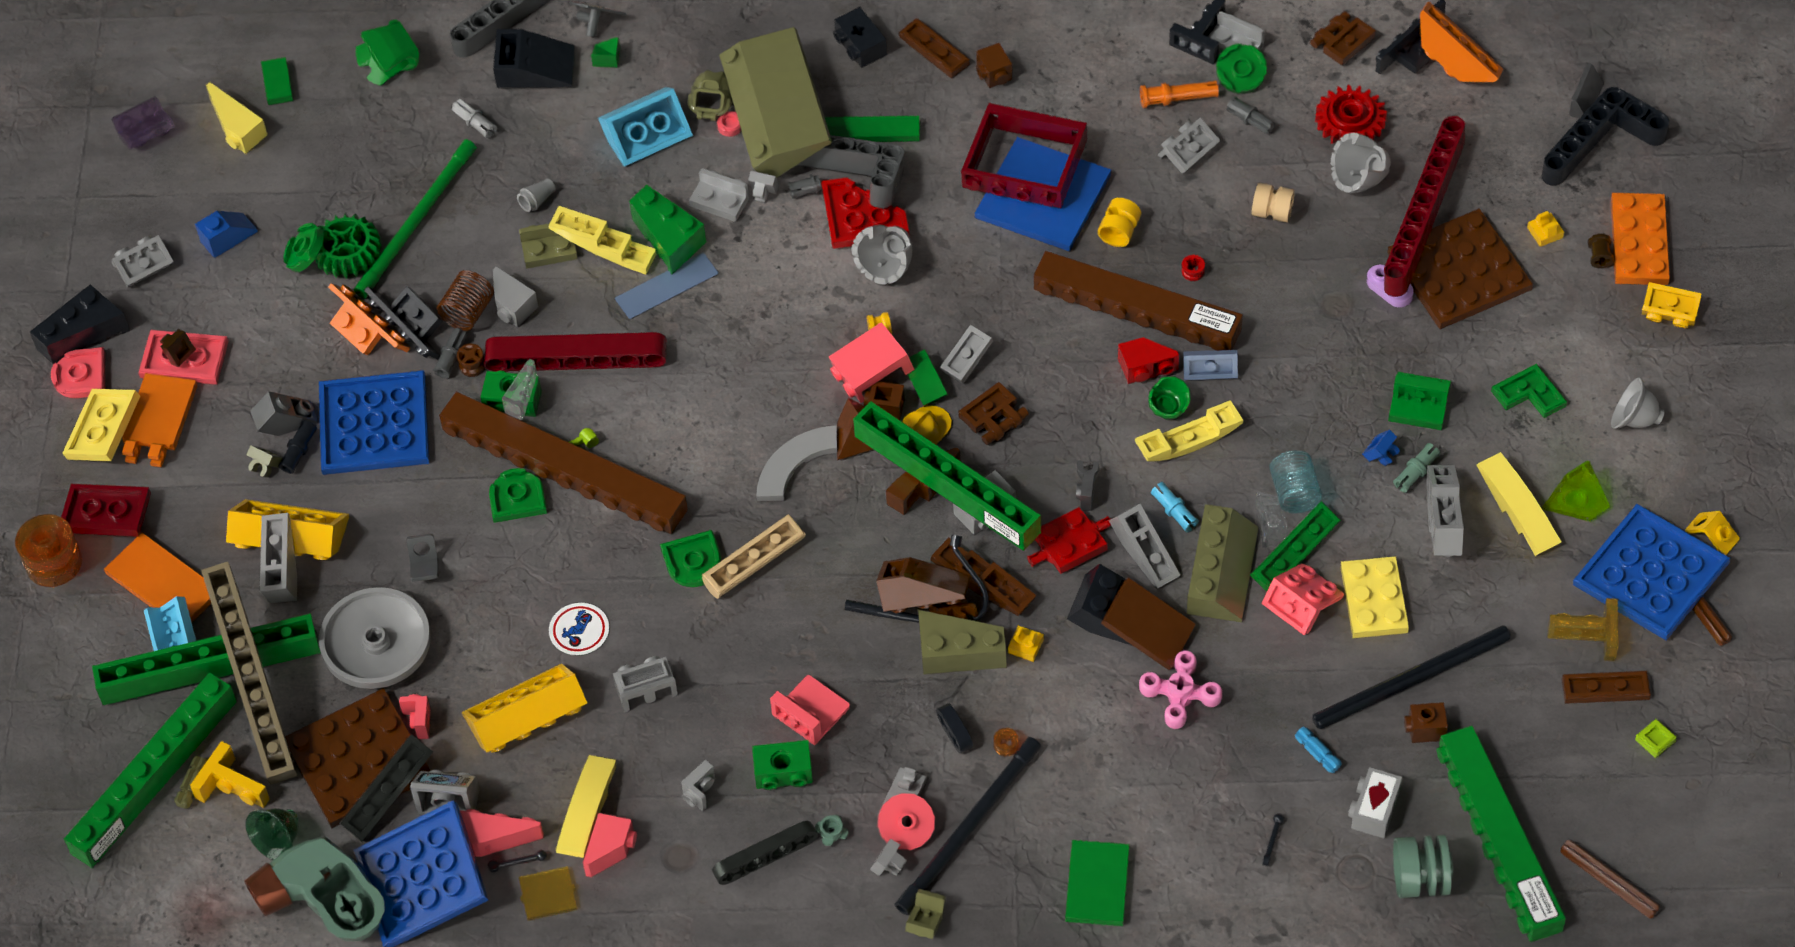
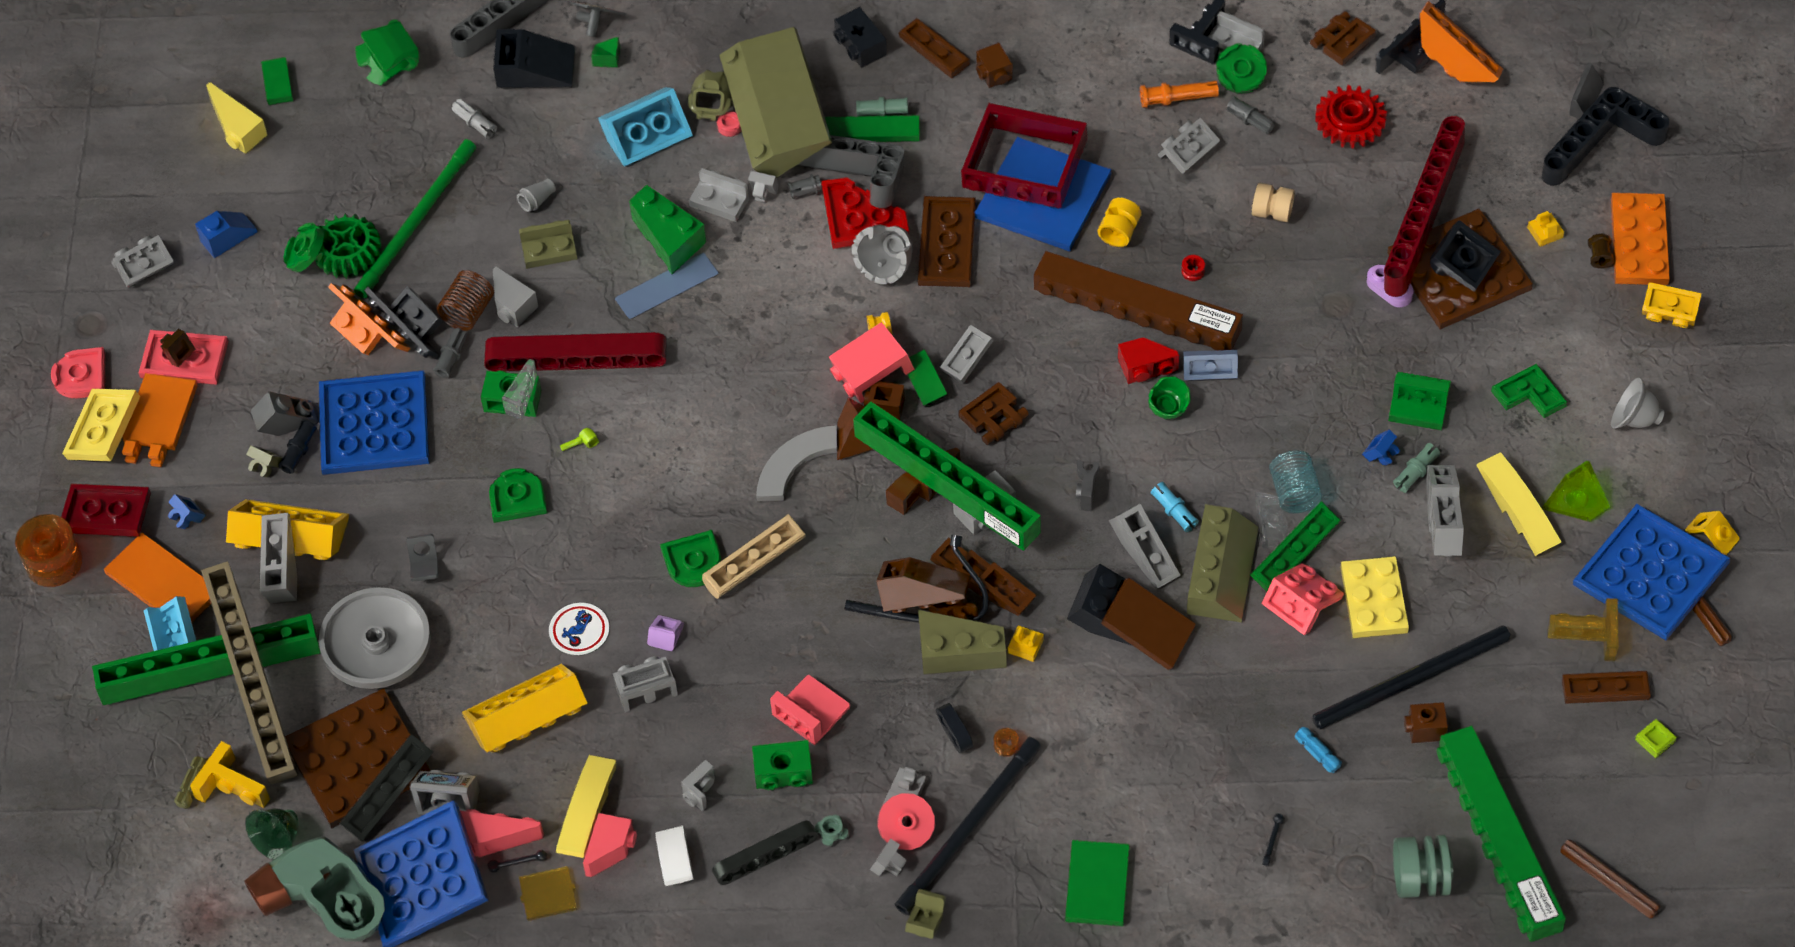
(78, 323): black wedge -> none
(142, 123): clear purple bracket -> none
(150, 770): green brick -> none
(186, 510): none -> blue tile
(419, 711): coral bracket -> none
(471, 353): reddish brown wheel -> none
(563, 463): reddish brown brick -> none
(603, 241): light yellow slope -> none
(664, 633): none -> lavender slope
(674, 856): none -> white slope
(882, 107): none -> sand green pin
(930, 422): yellow piece -> none
(946, 241): none -> reddish brown tile
(1070, 540): red plate -> none
(1175, 714): bright pink gear -> none
(1191, 436): light yellow slope -> none
(1358, 163): light grey hair -> none
(1376, 802): brick -> none
(1464, 256): none -> black slope

